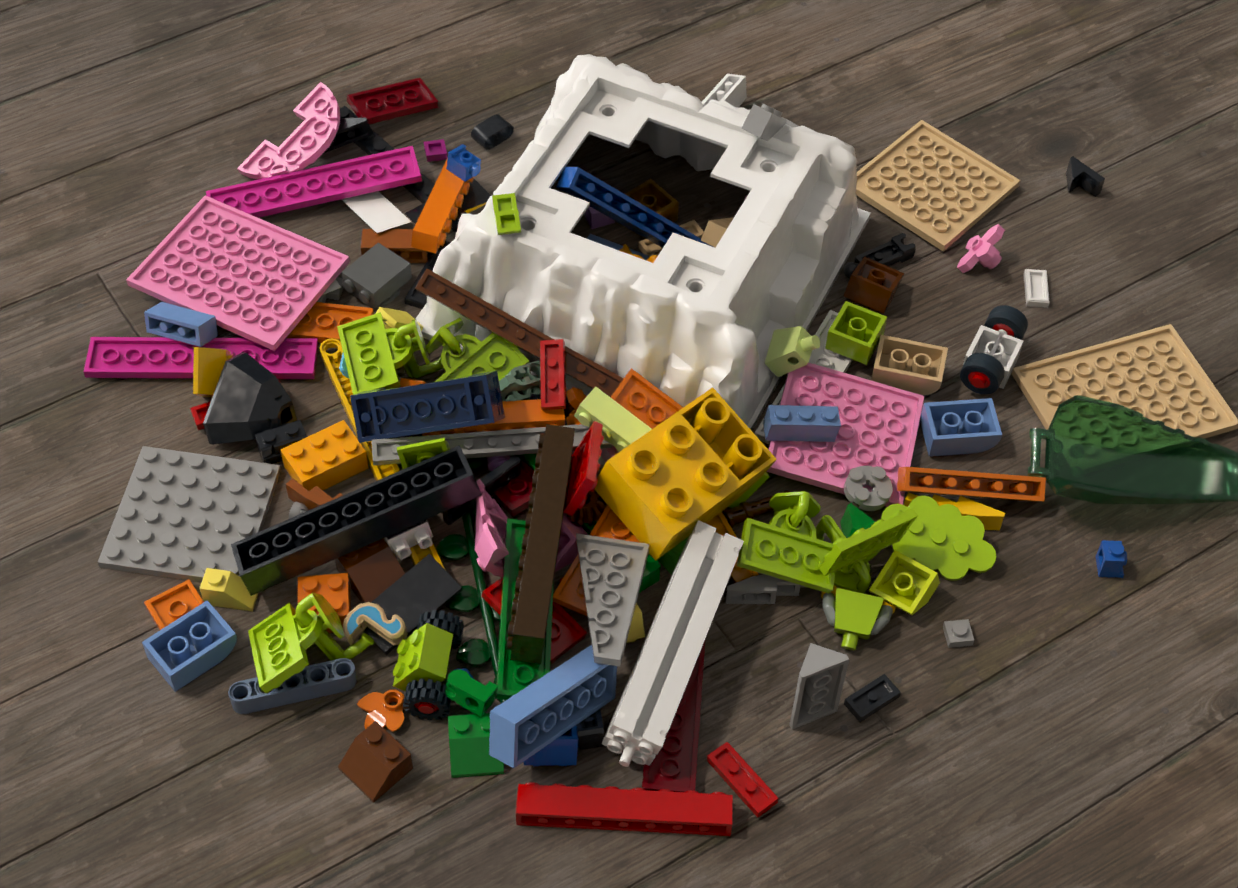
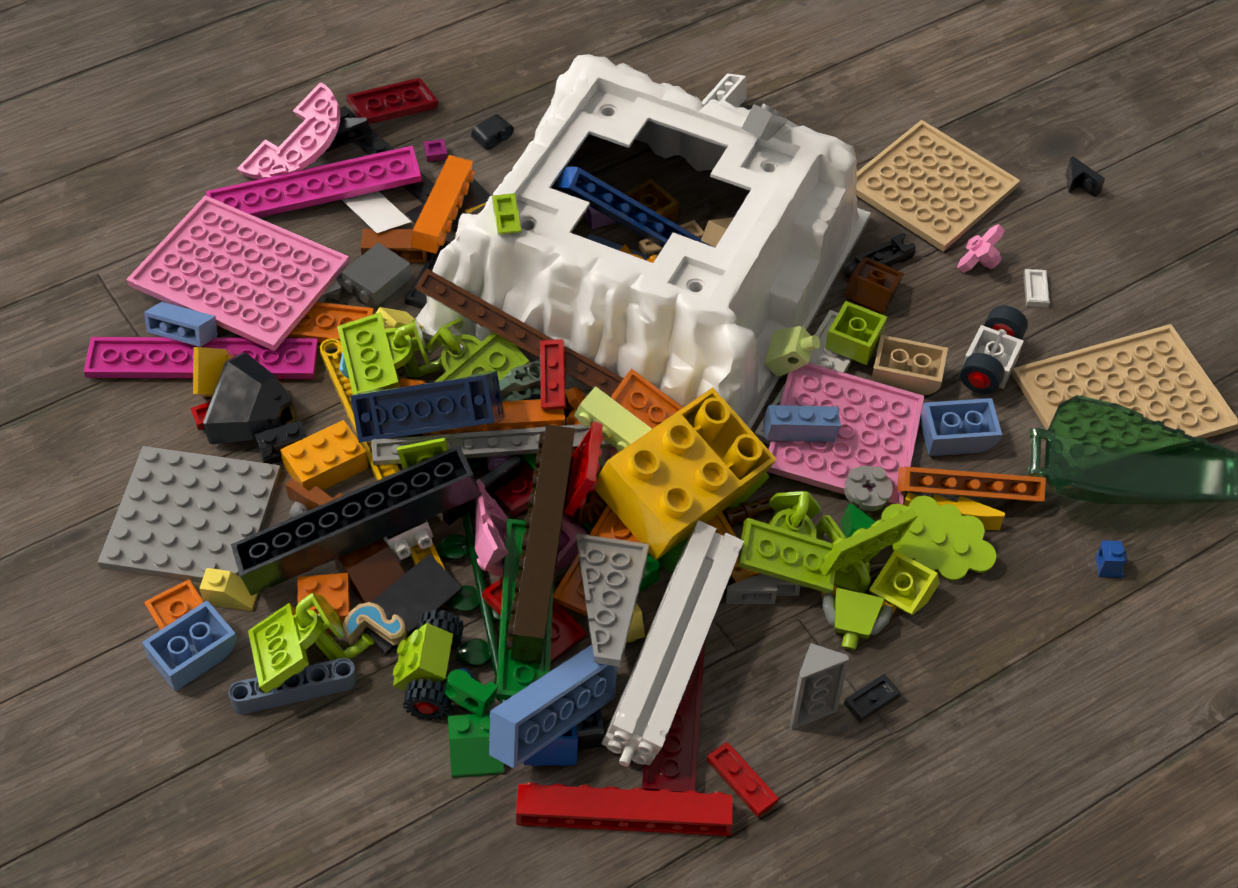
(375, 761): reddish brown slope -> none
(379, 709): orange plate -> none
(463, 163): blue brick -> none
(958, 633): light grey plate -> none

